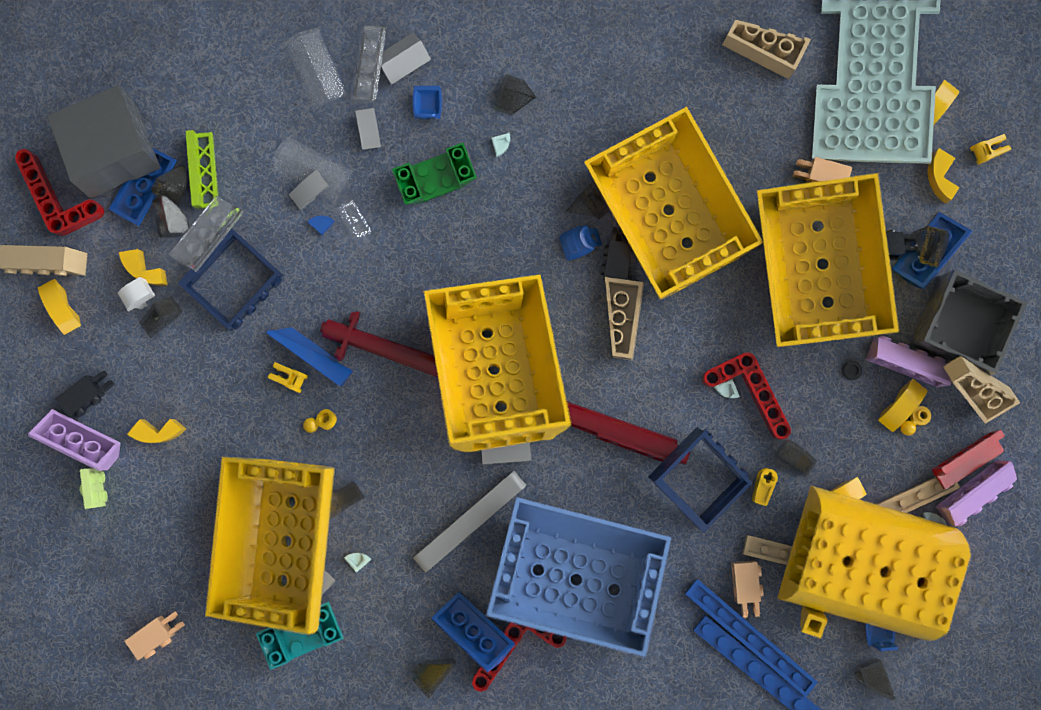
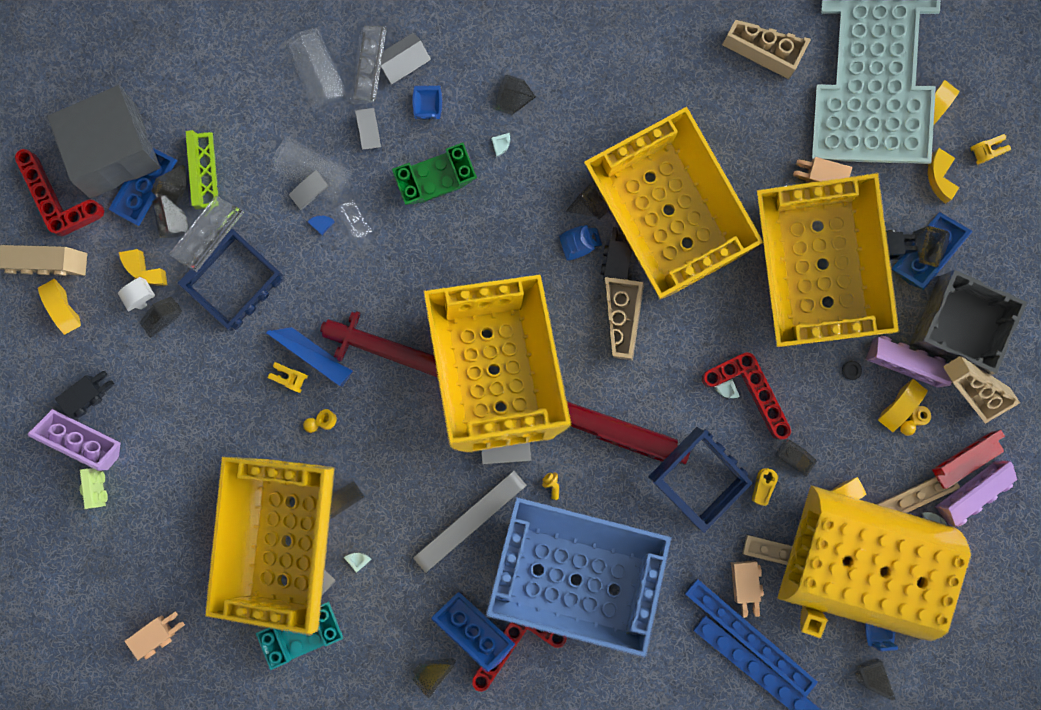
(145, 432): yellow brick -> none
(551, 481): none -> yellow plate

